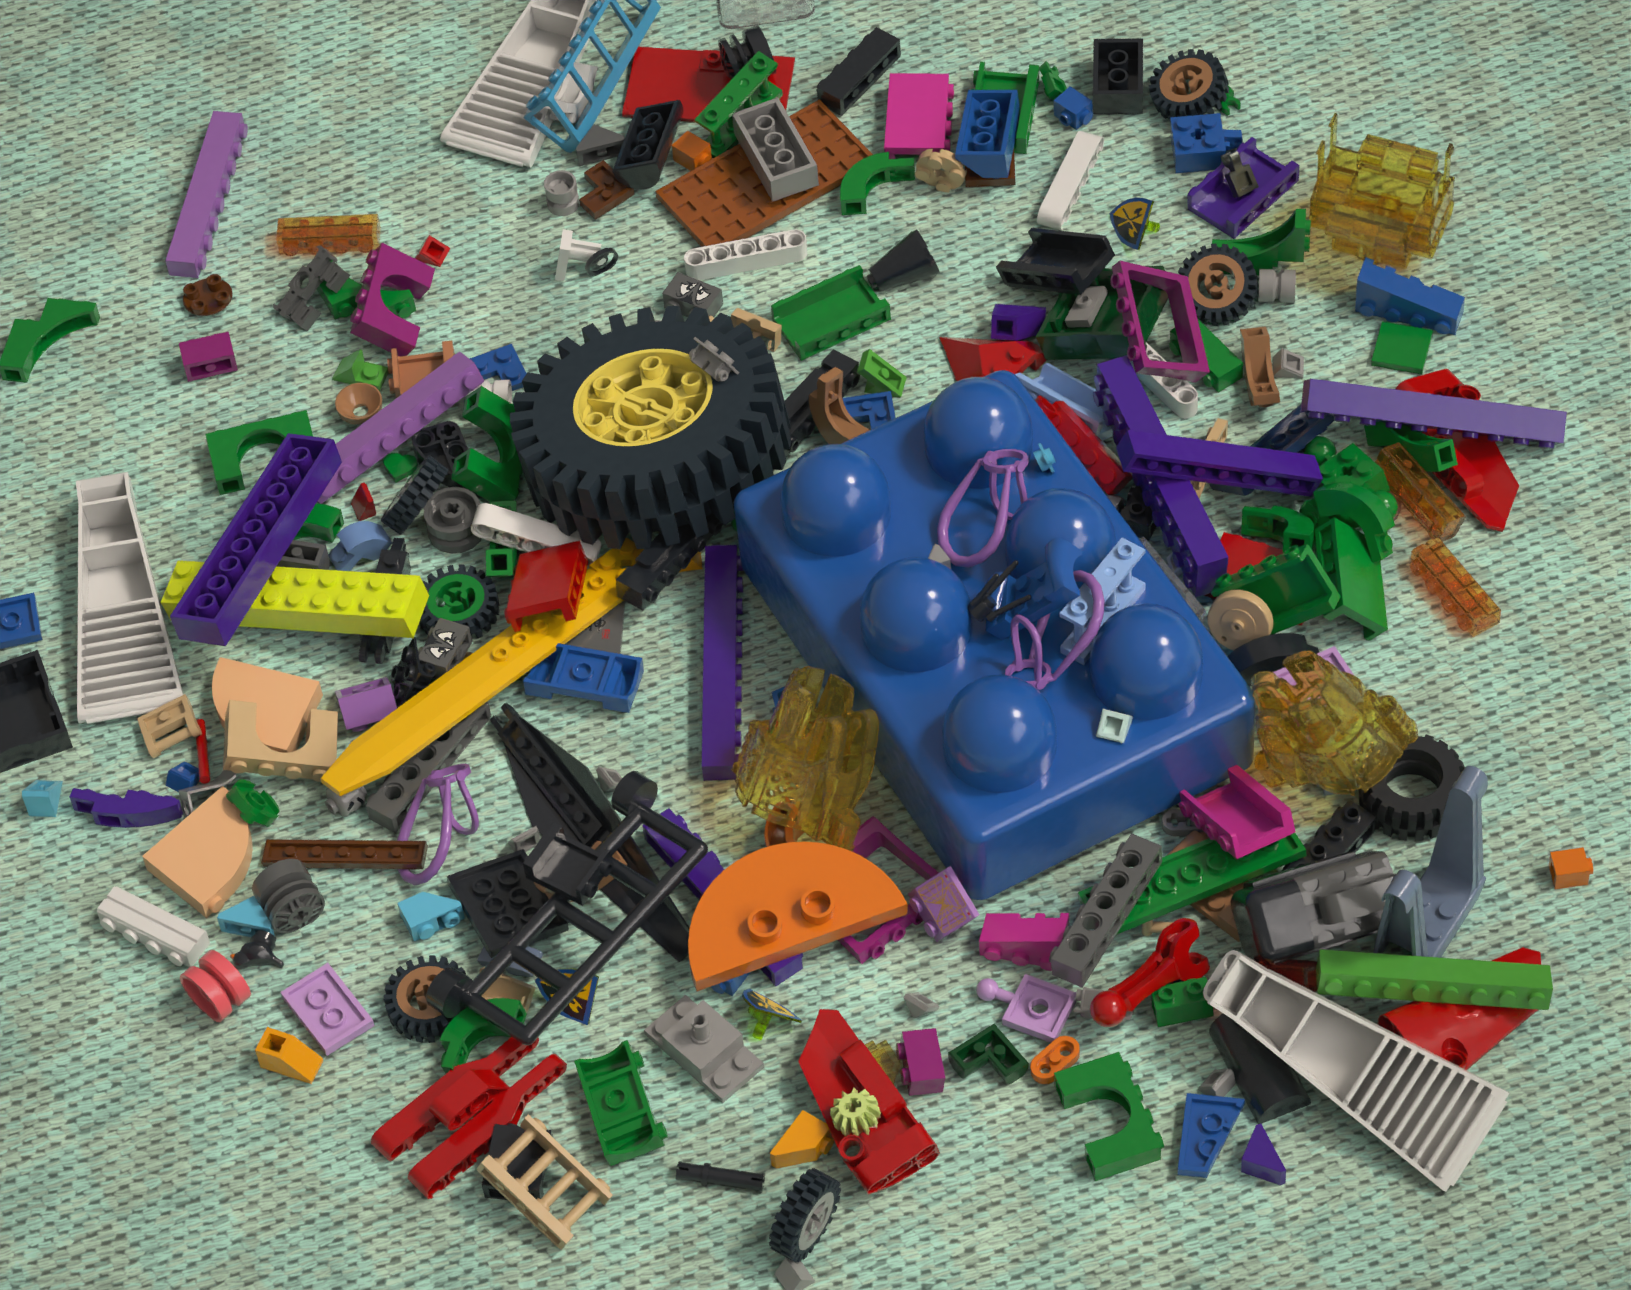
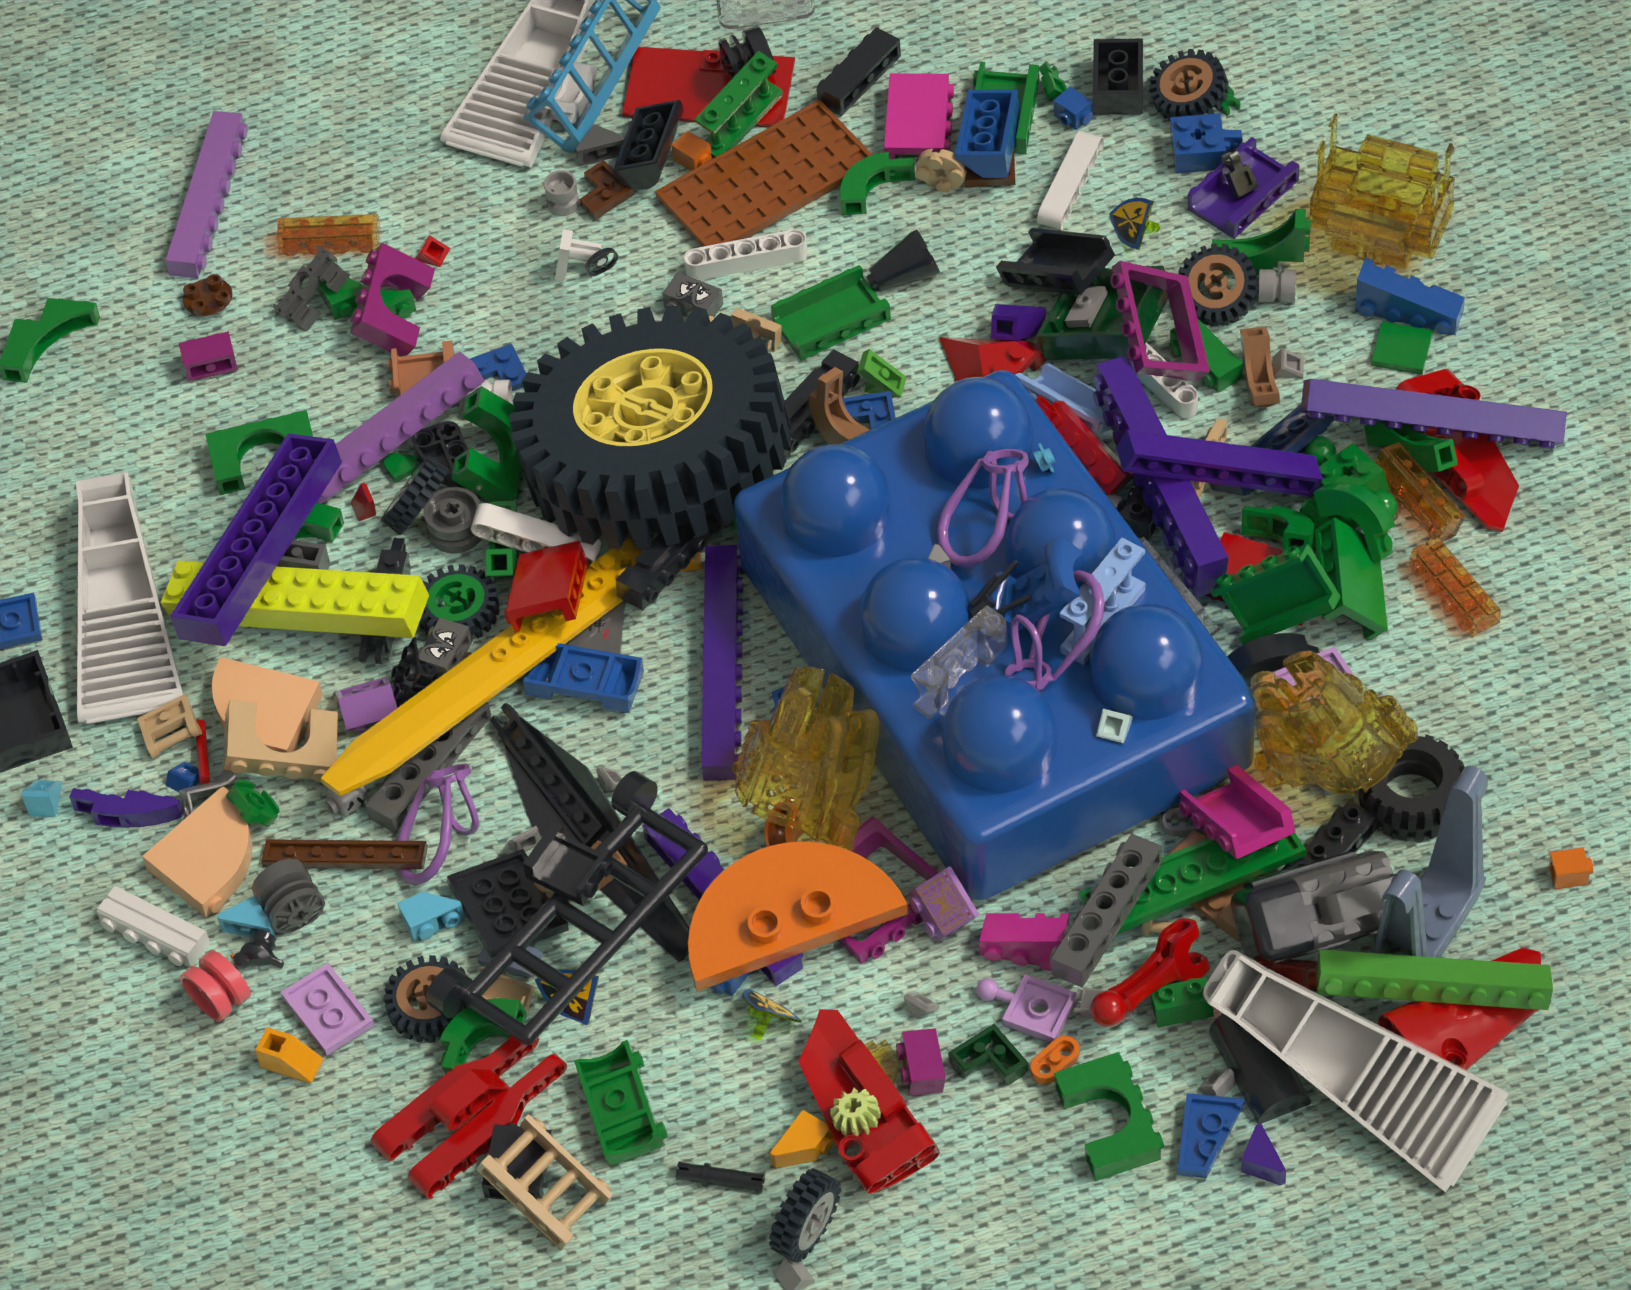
(355, 370): bright green slope -> none
(356, 396): medium nougat piece -> none
(358, 541): medium blue brick -> none
(705, 1047): light grey brick -> none
(706, 356): light grey hinge -> none
(775, 149): light grey brick -> none
(976, 641): none -> clear piece
(1239, 618): tan wheel -> none

